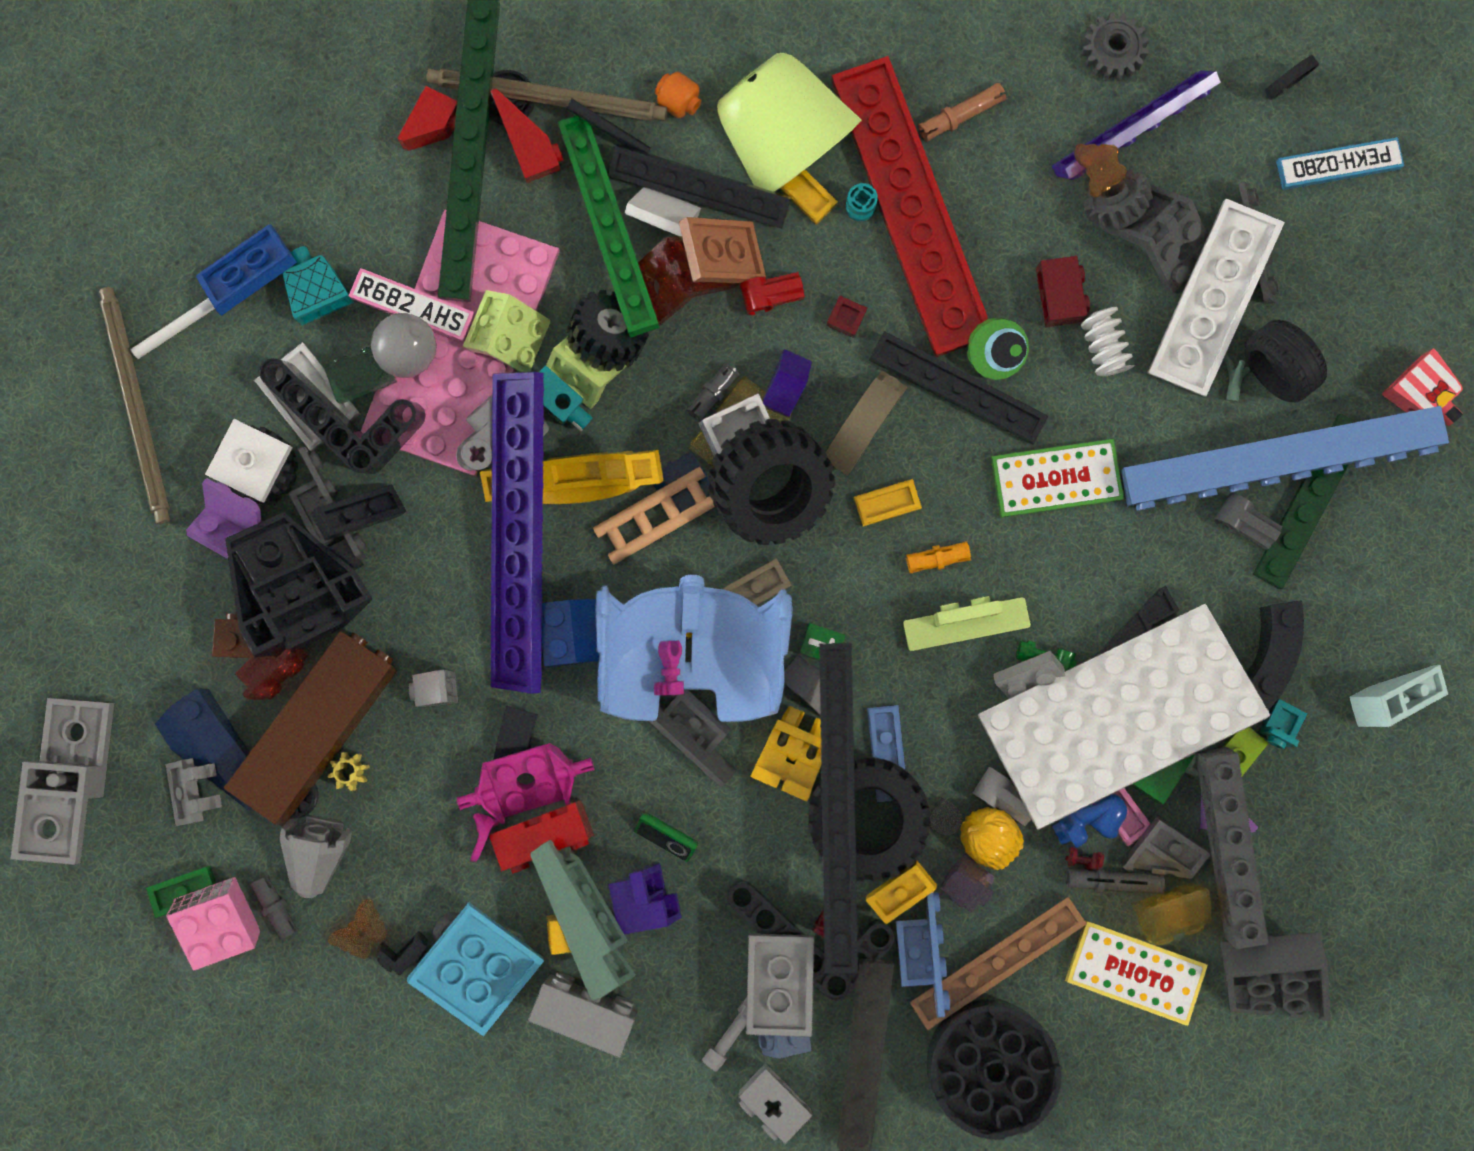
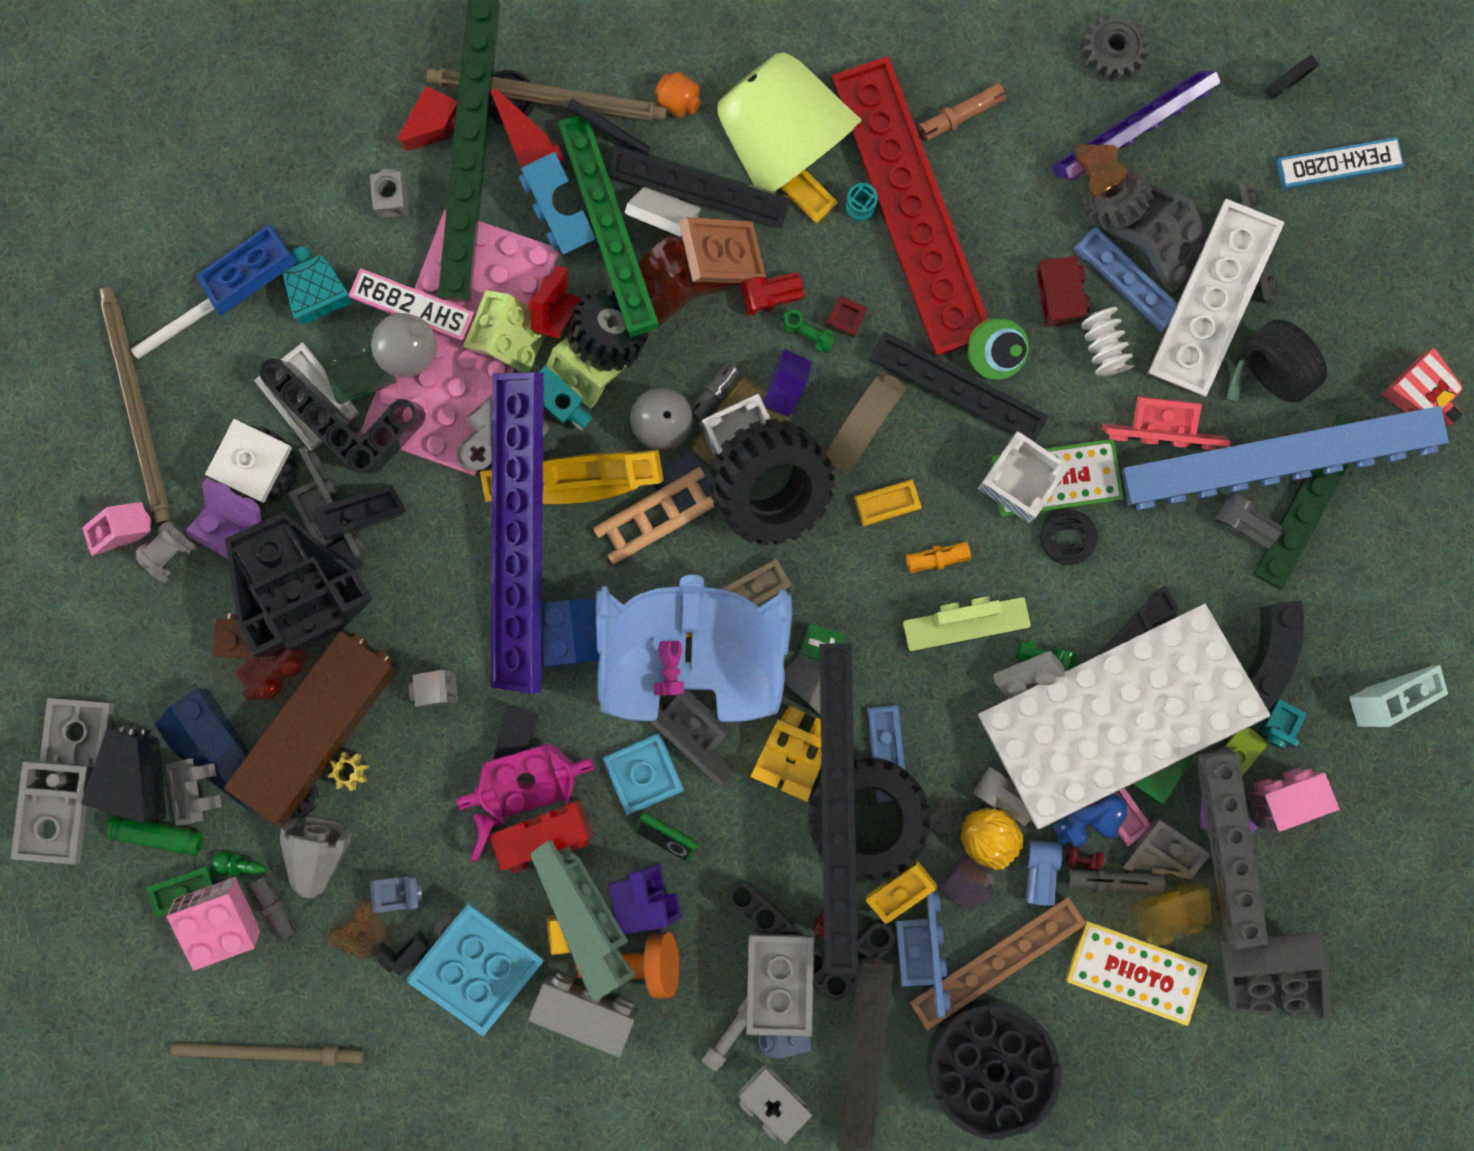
(116, 527): none -> bright pink slope
(128, 776): none -> black slope
(155, 835): none -> green axle
(163, 548): none -> light grey piece
(227, 863): none -> green bar
(328, 1056): none -> dark tan bar
(389, 206): none -> light grey brick
(395, 894): none -> sand blue bracket
(552, 305): none -> red bracket
(567, 230): none -> dark azure arch
(643, 774): none -> medium azure tile
(656, 965): none -> orange piece
(661, 419): none -> light grey piece
(794, 323): none -> green bar
(1023, 477): none -> white container
(1042, 867): none -> medium blue piece
(1084, 523): none -> black piece
(1127, 278): none -> medium blue tile
(1166, 420): none -> coral bracket
(1291, 800): none -> bright pink brick

